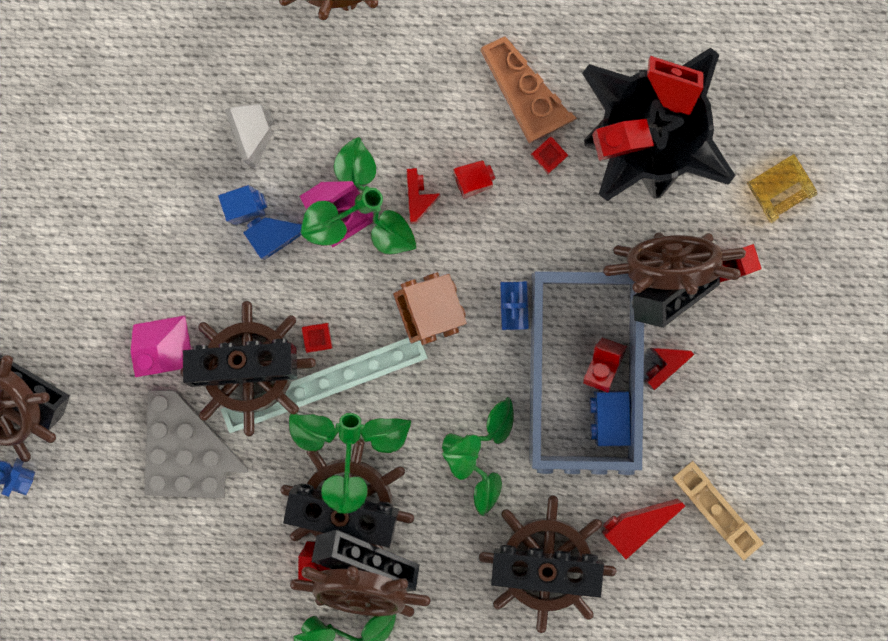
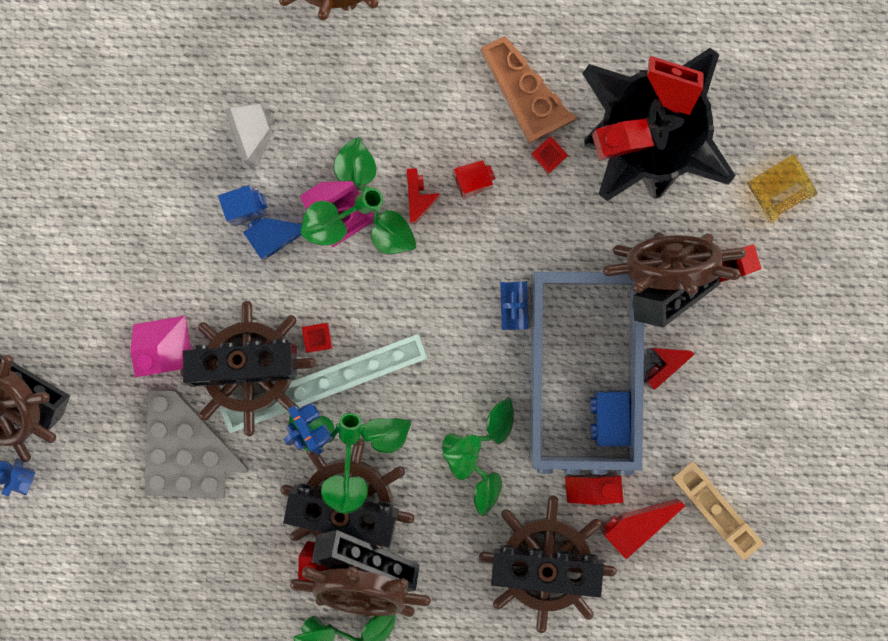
(302, 419): none -> blue hips
(430, 308): brick -> none
(594, 489): none -> red slope
(604, 364): red slope -> none

